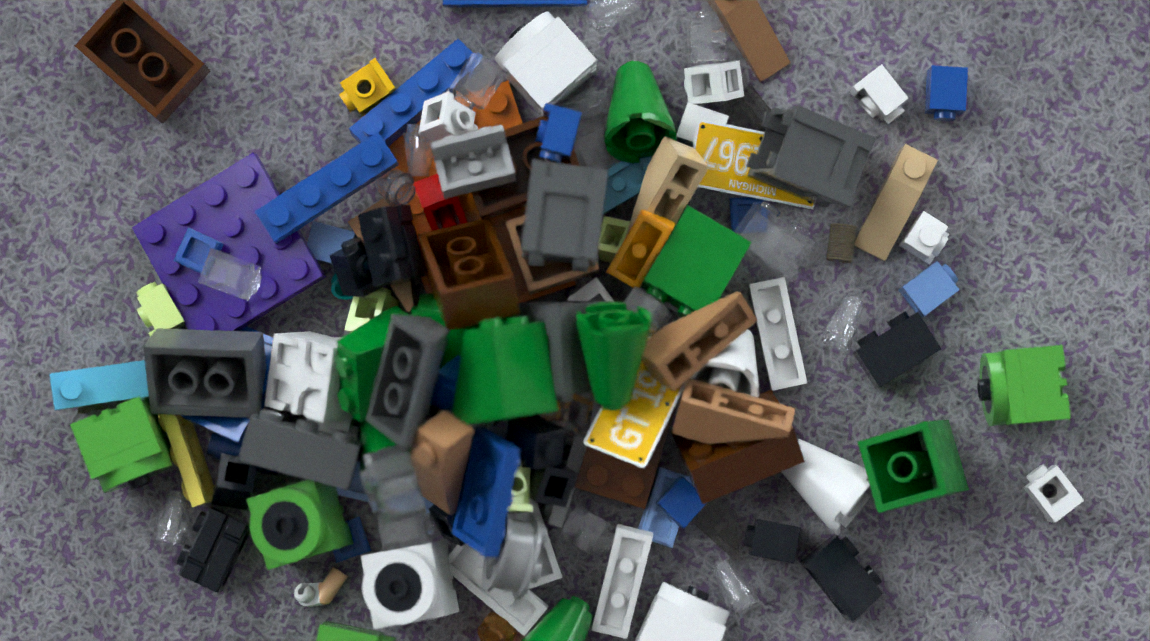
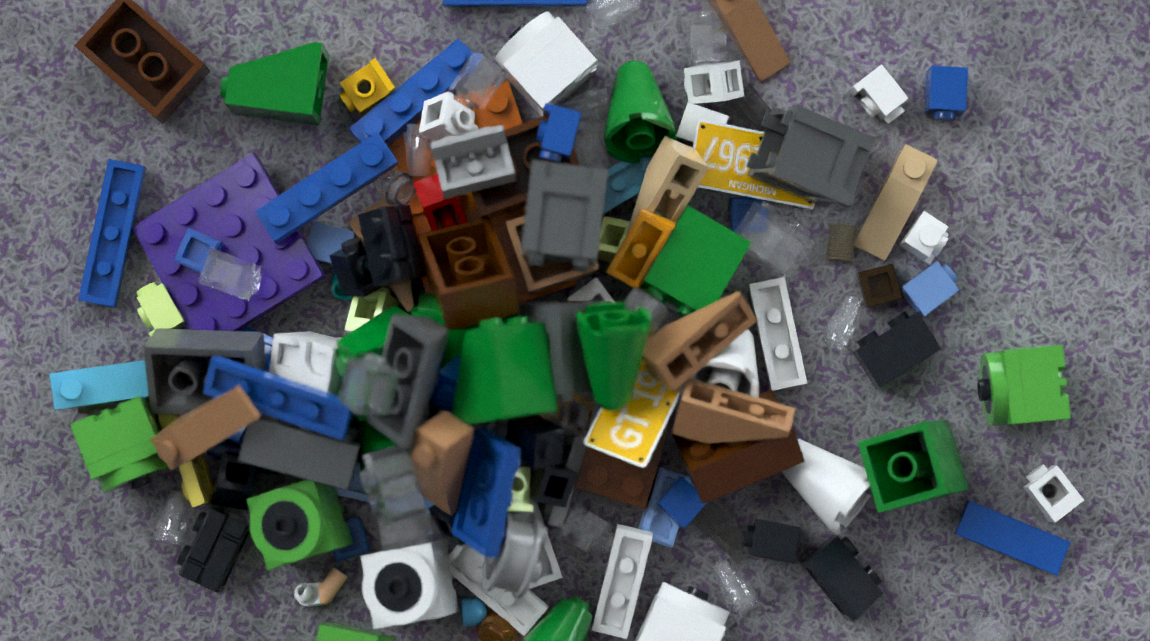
(112, 233): none -> blue plate
(204, 427): none -> medium nougat slope
(280, 85): none -> green slope
(281, 397): none -> blue plate
(368, 385): none -> clear brick
(472, 611): none -> dark azure hinge
(879, 285): none -> dark brown plate
(1012, 537): none -> blue tile

